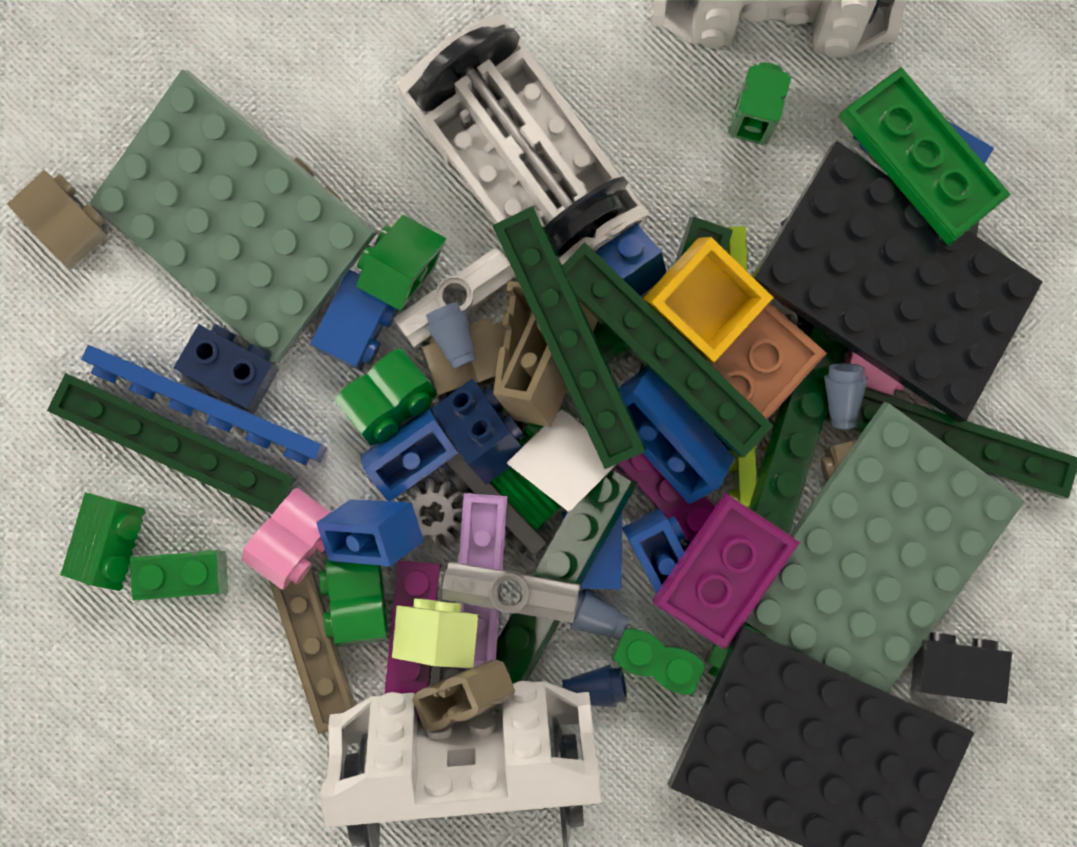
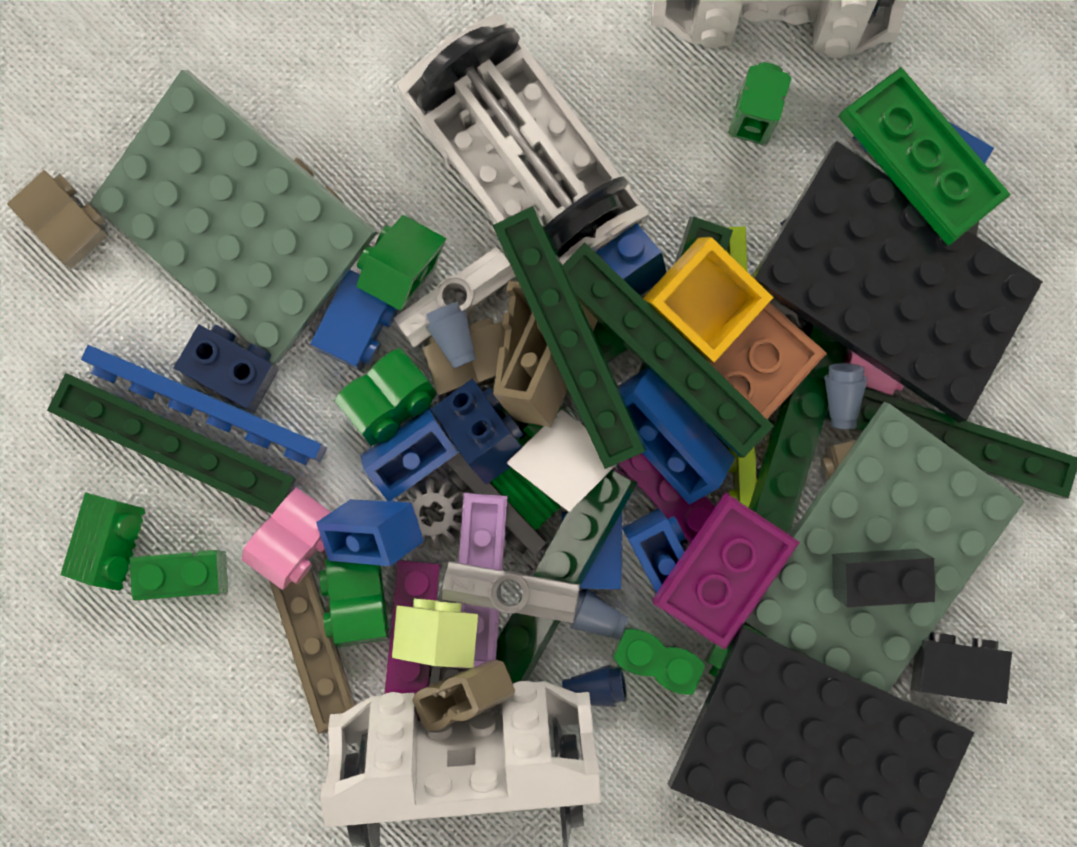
(883, 577): none -> black brick

